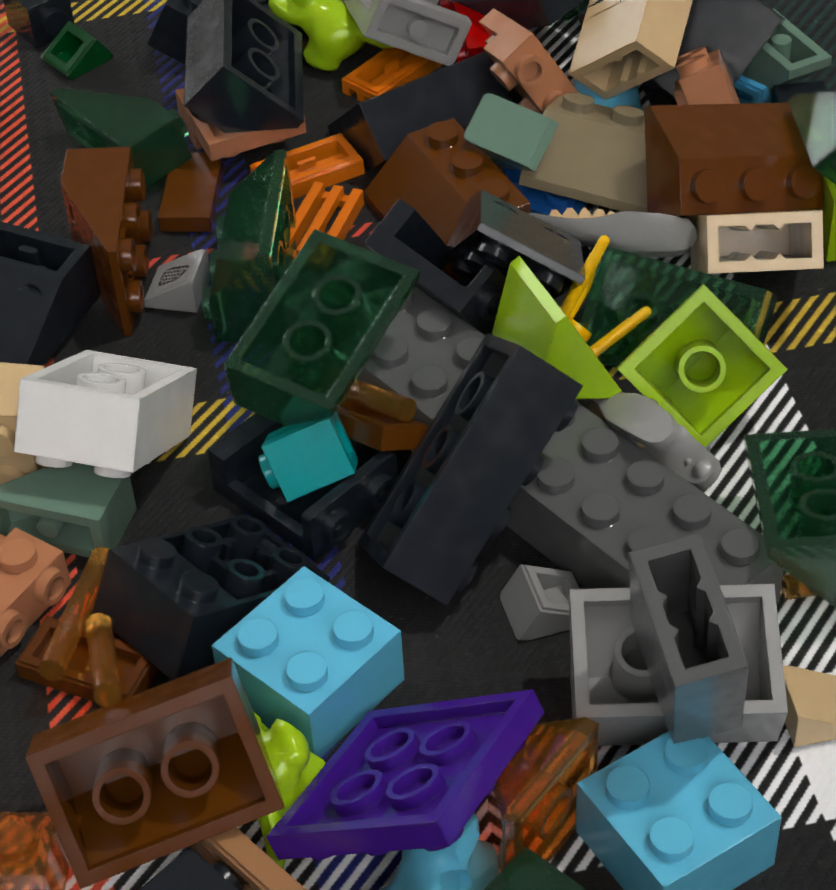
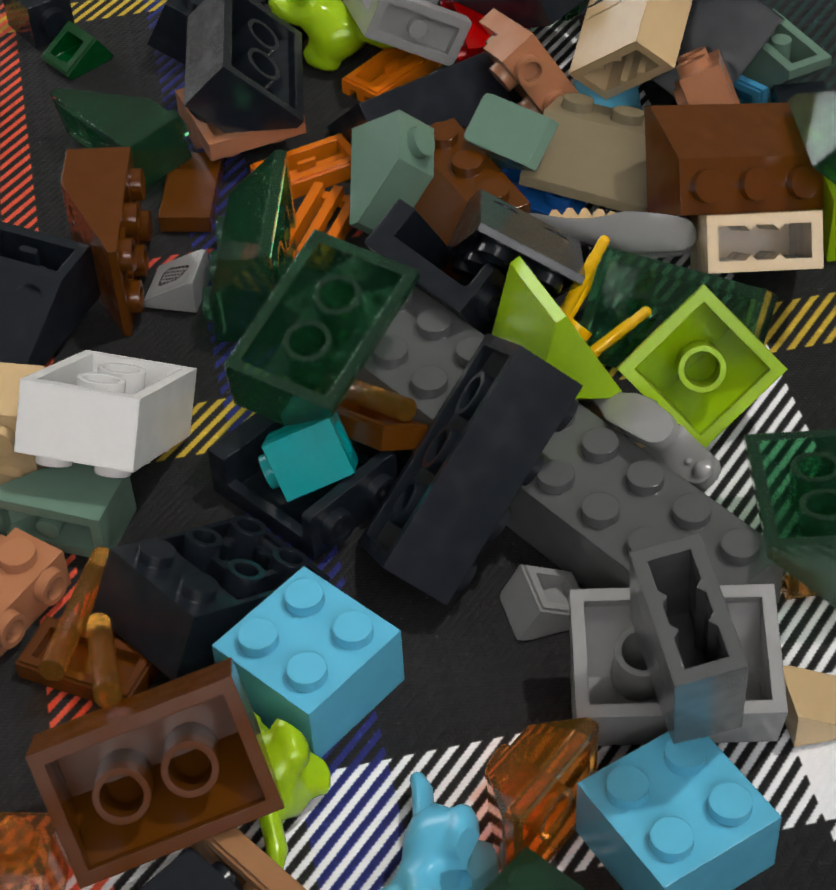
(388, 162): none -> sand green slope
(407, 777): dark purple plate -> none

